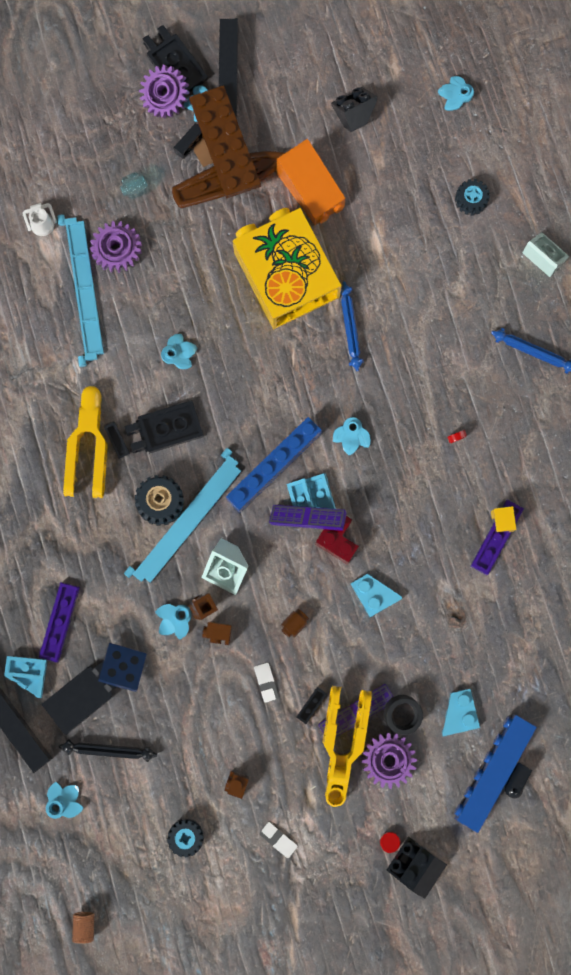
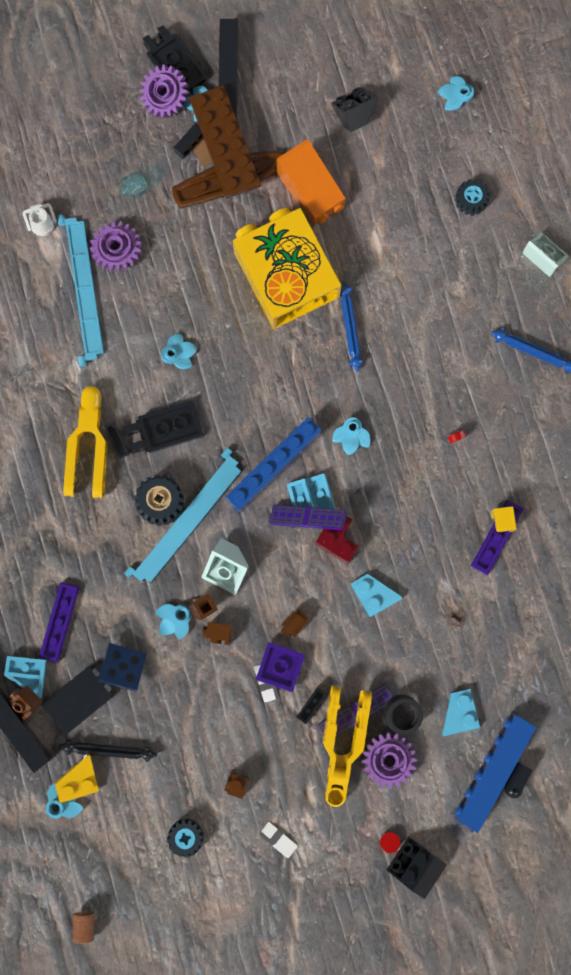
(24, 702): none -> reddish brown brick
(78, 781): none -> yellow wing
(280, 667): none -> dark purple plate

